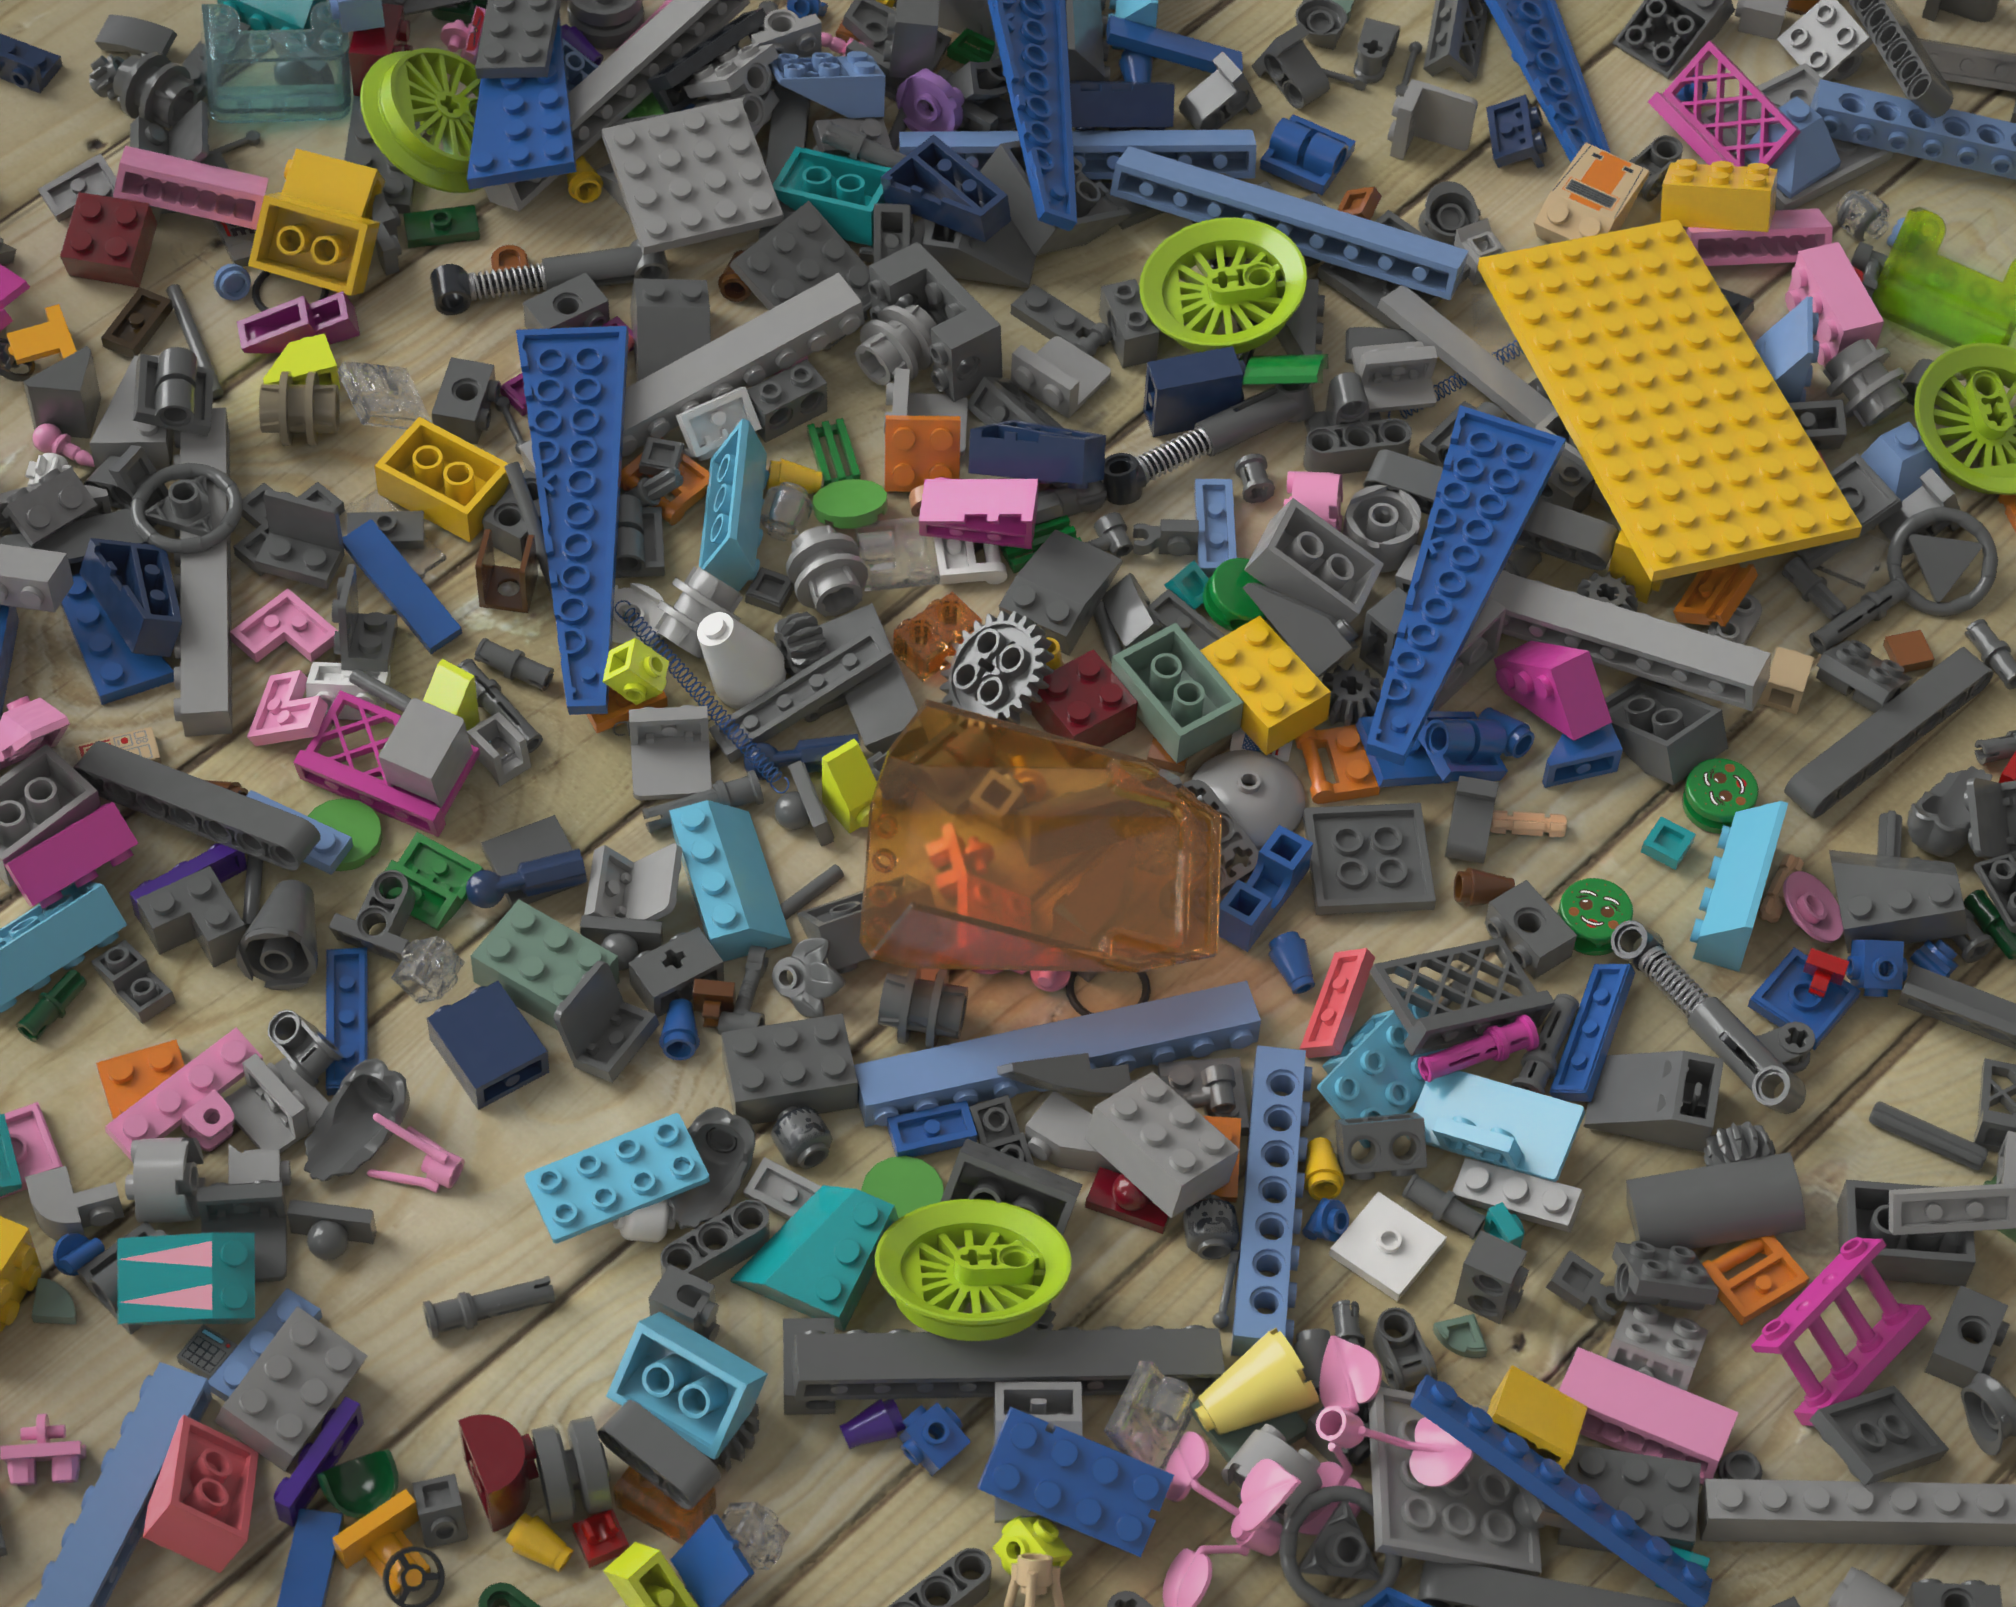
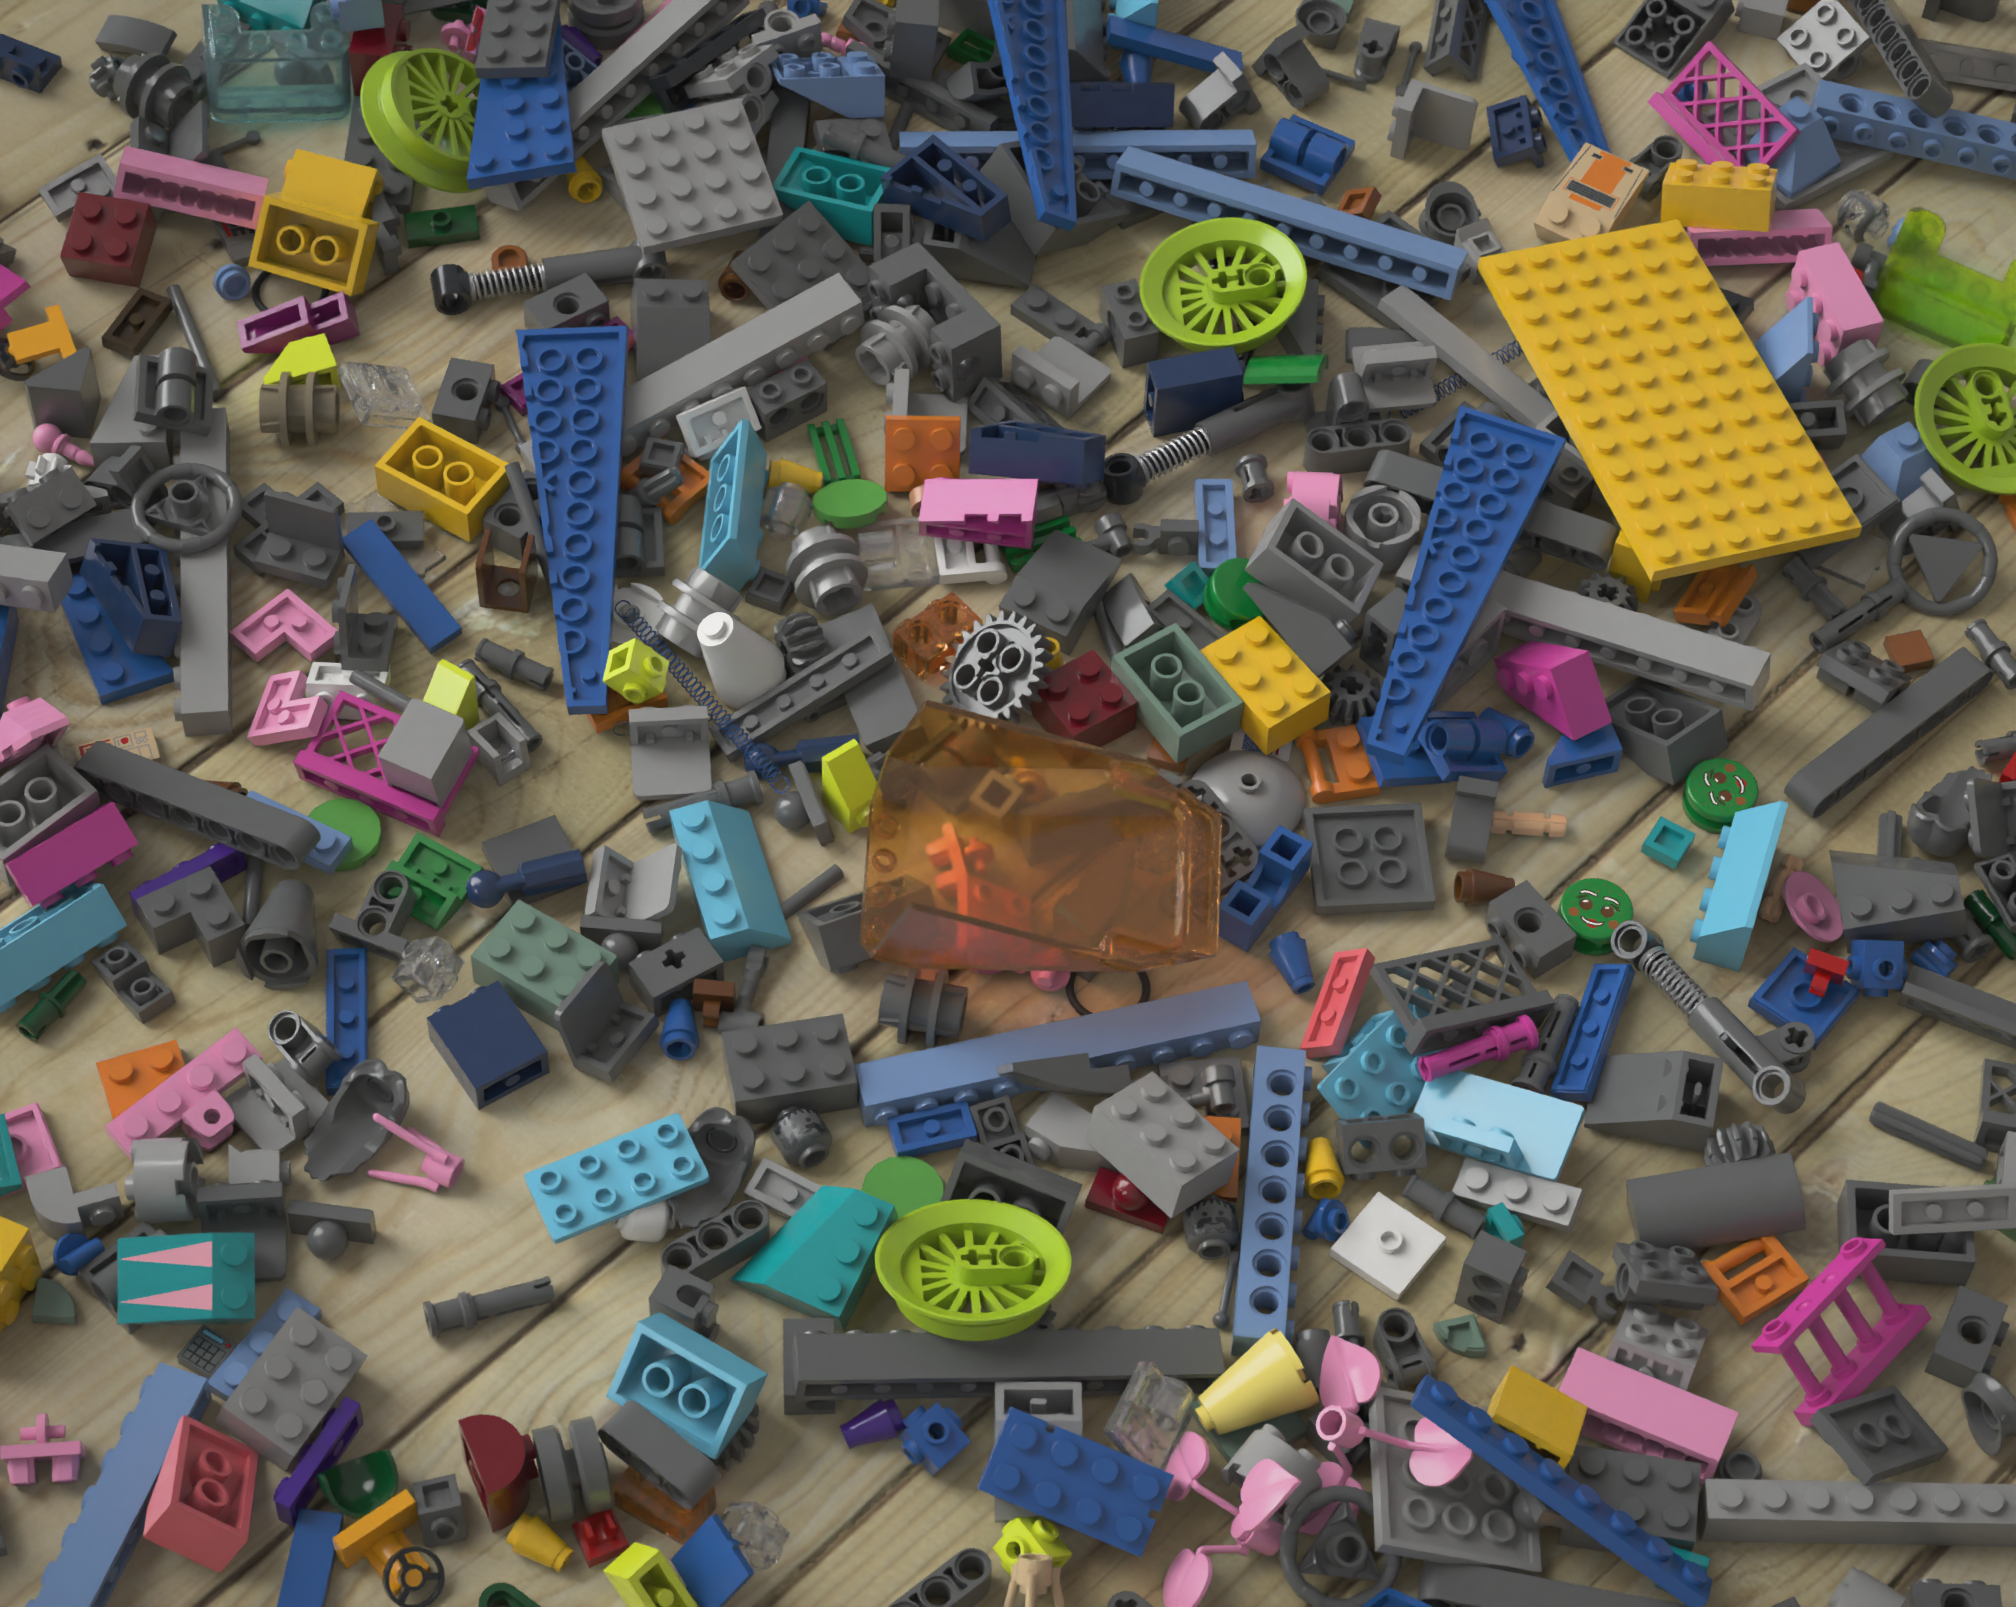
(811, 977): dark grey plate -> none
(939, 93): medium lavender plate -> none
(1787, 680): tan brick -> none

